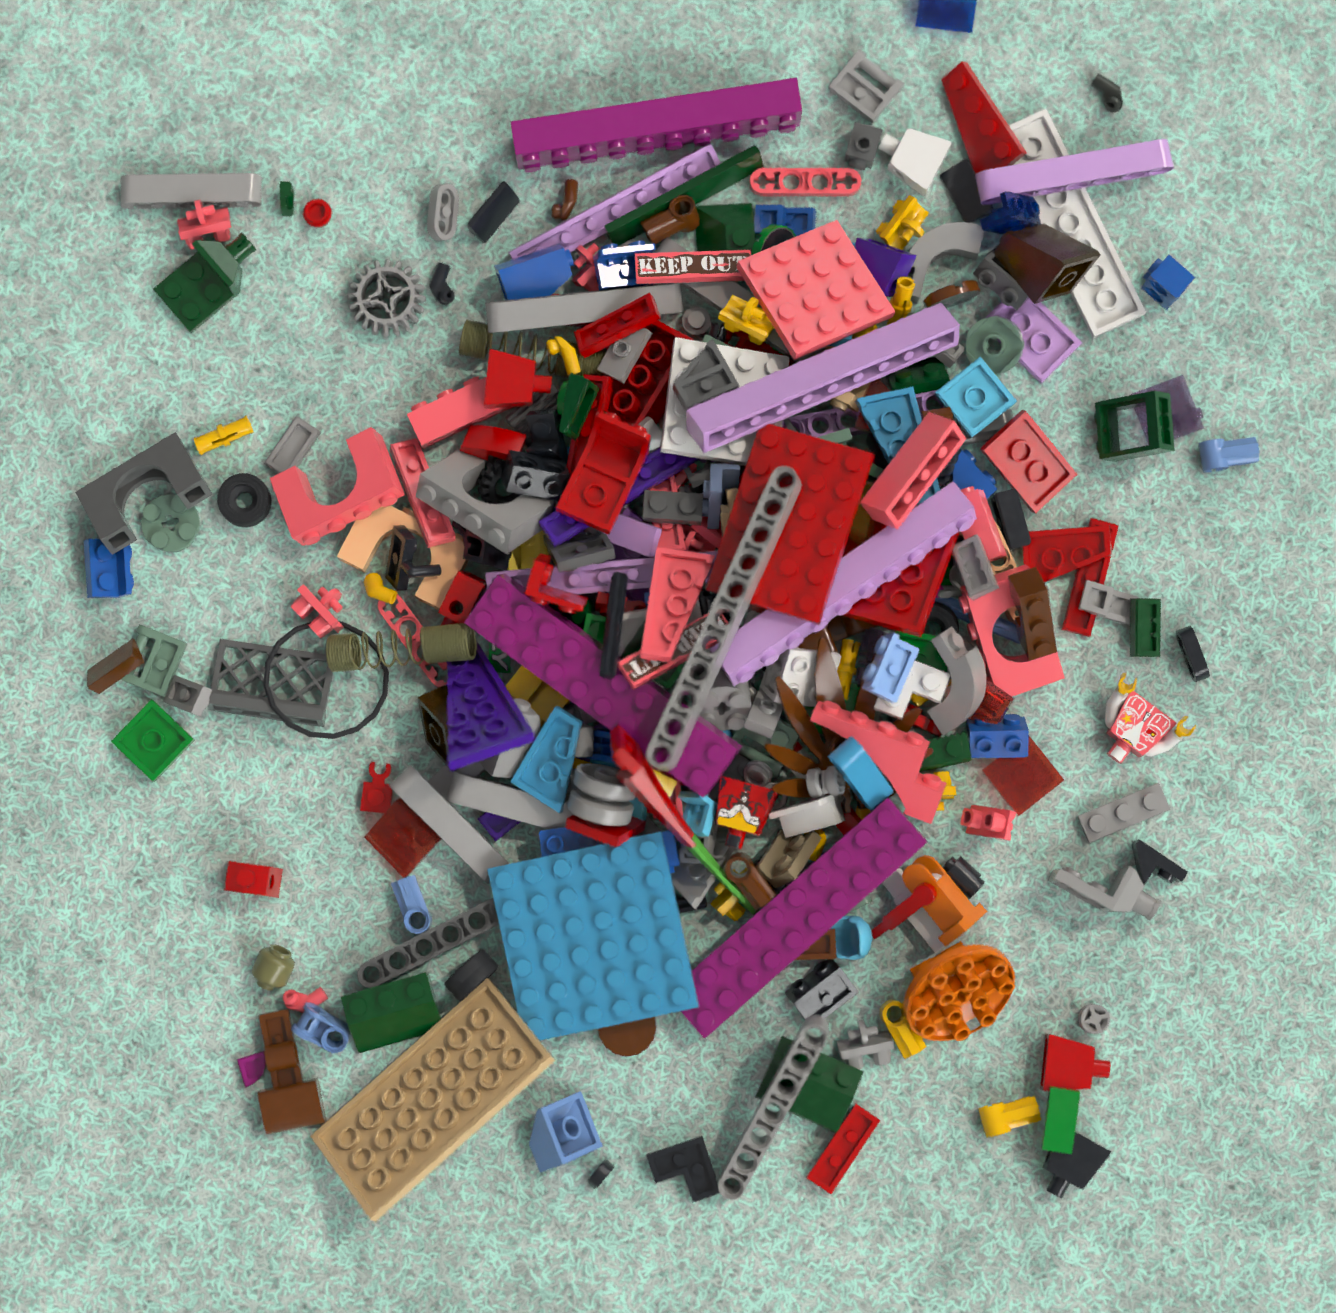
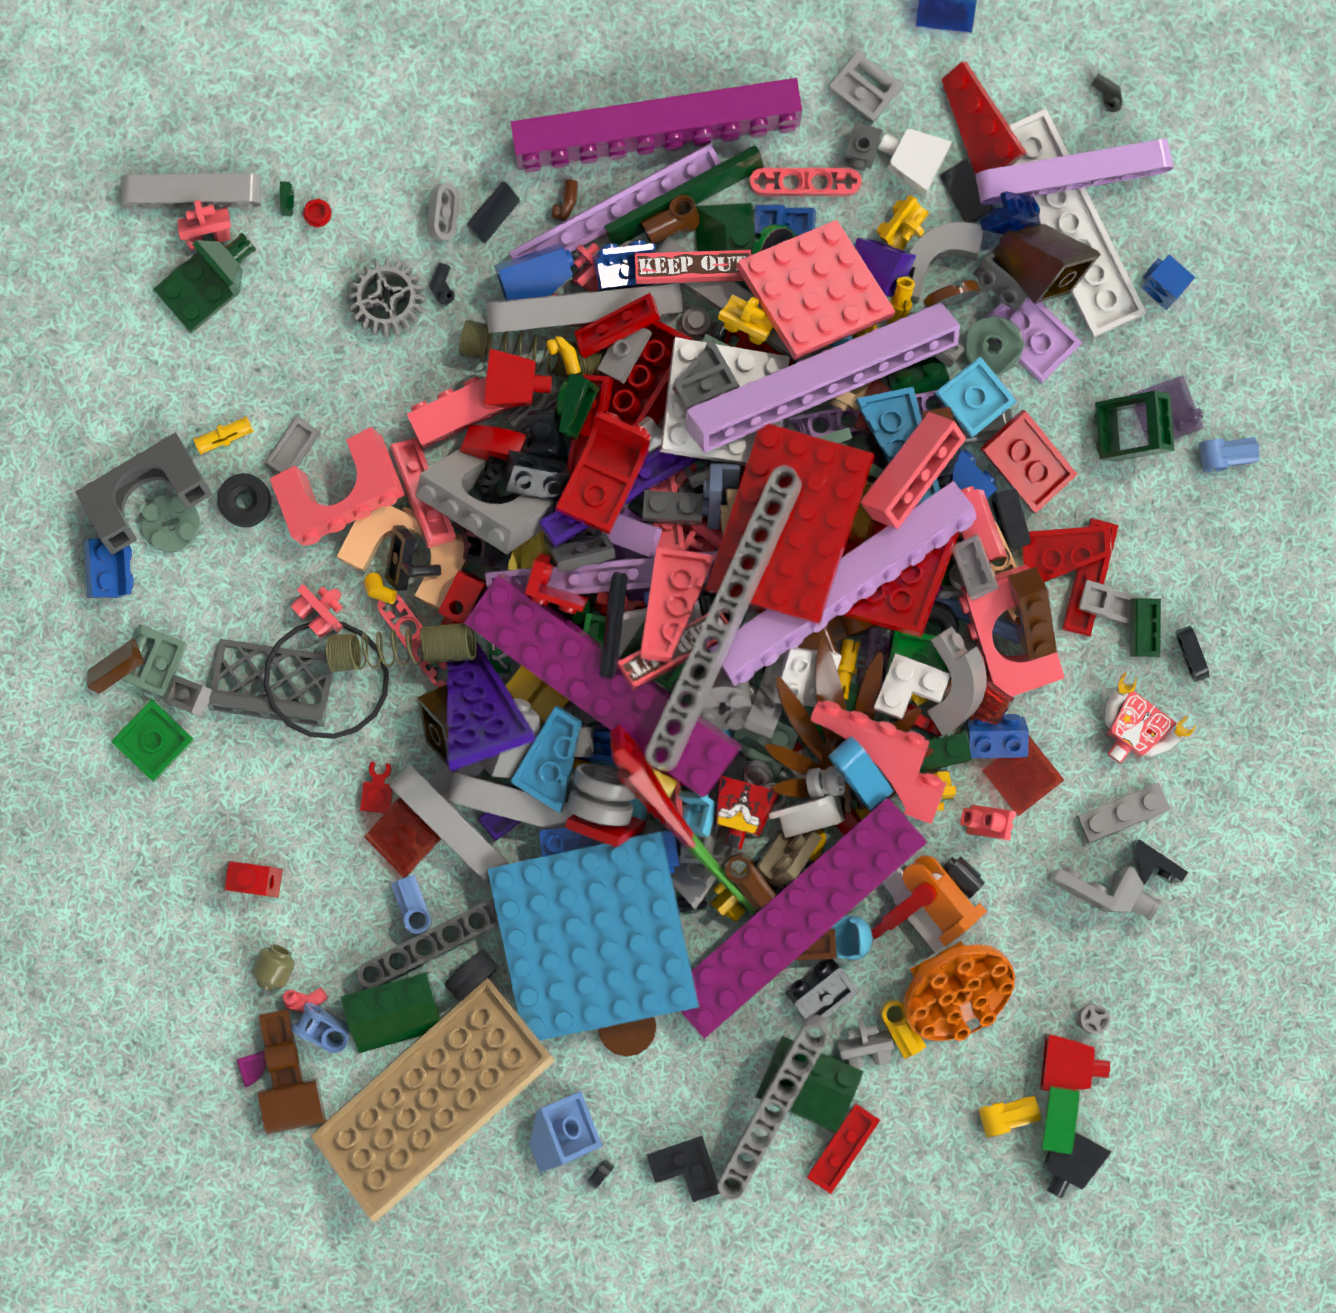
(890, 667): light blue bracket -> none

